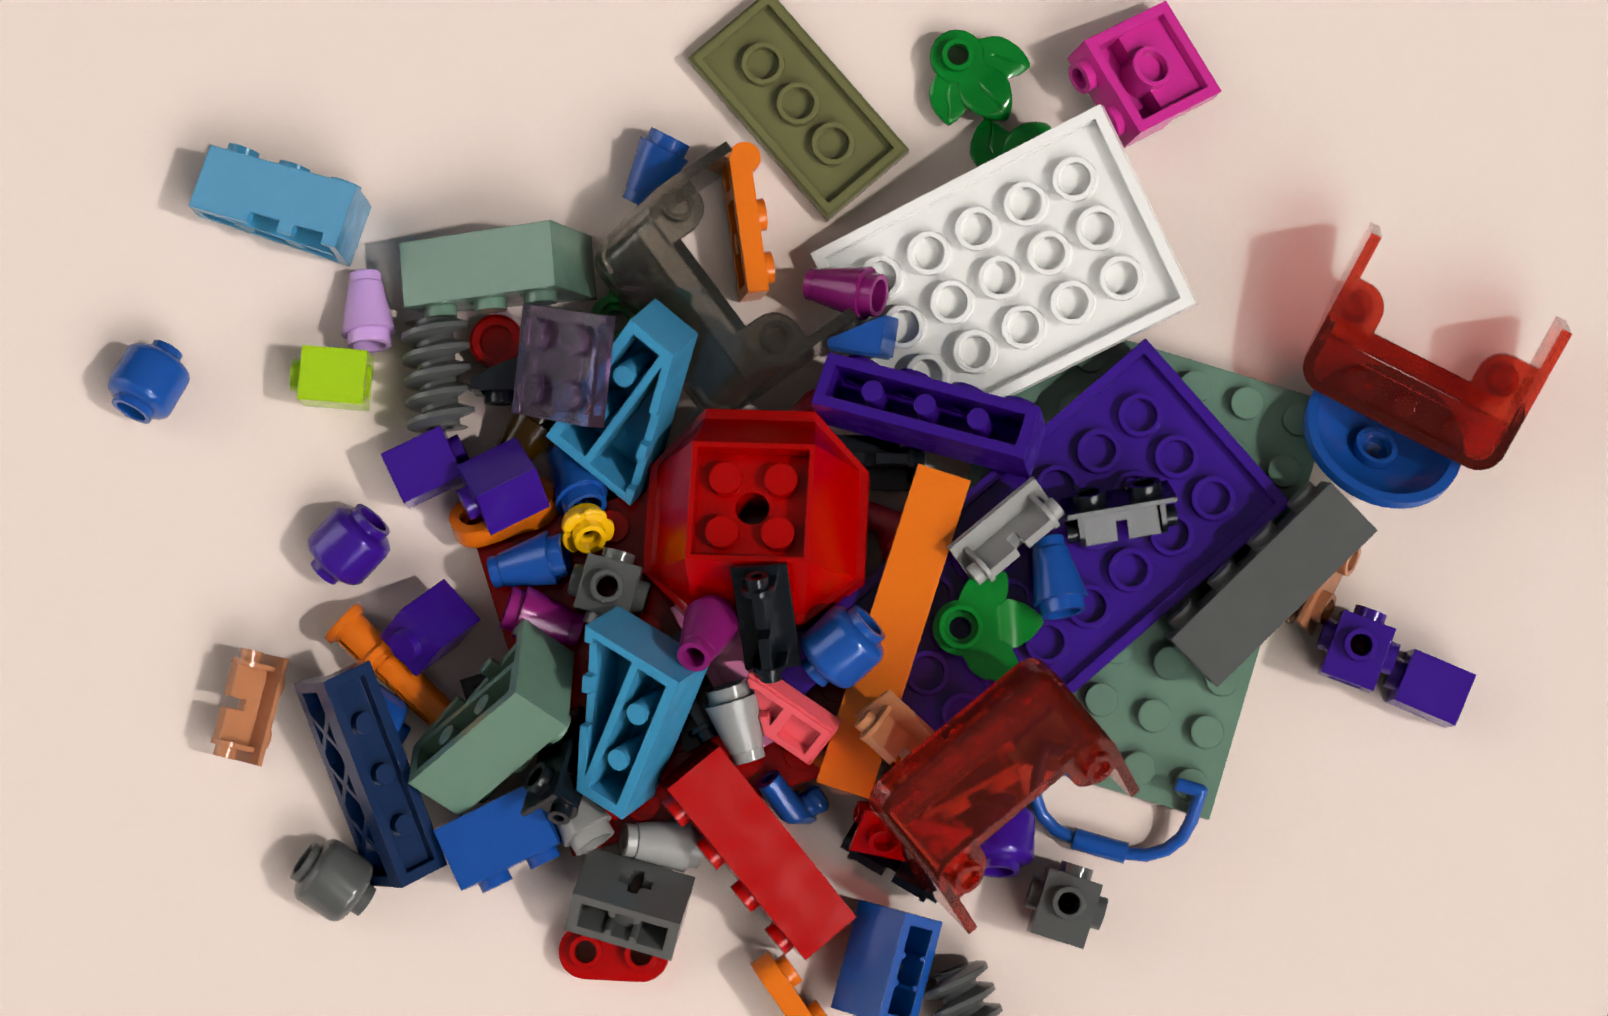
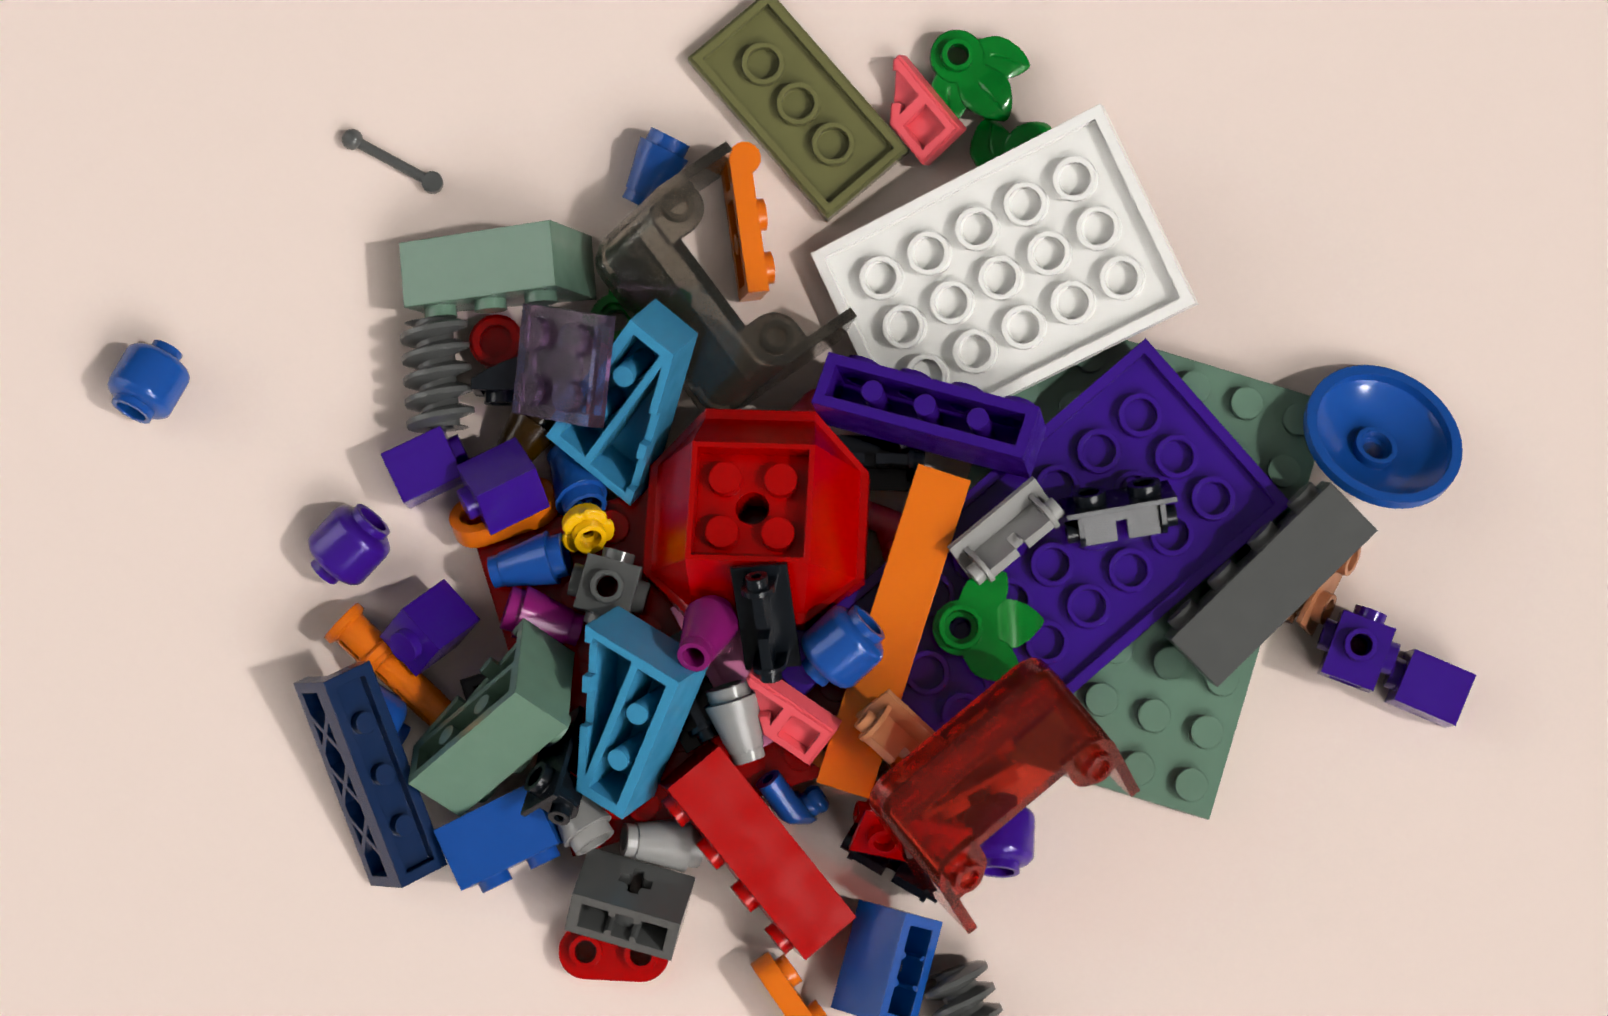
(246, 731): nougat hinge -> none
(281, 202): dark azure wedge -> none
(333, 377): lime brick -> none
(333, 880): dark grey head -> none
(367, 313): lavender cone -> none
(431, 181): none -> dark grey hinge
(848, 287): magenta cone -> none
(869, 339): blue slope -> none
(921, 114): none -> coral tile
(1056, 581): blue cone -> none
(1075, 924): dark grey brick -> none
(1119, 850): blue piece -> none
(1142, 73): dark pink plate -> none
(1383, 381): clear red windscreen -> none

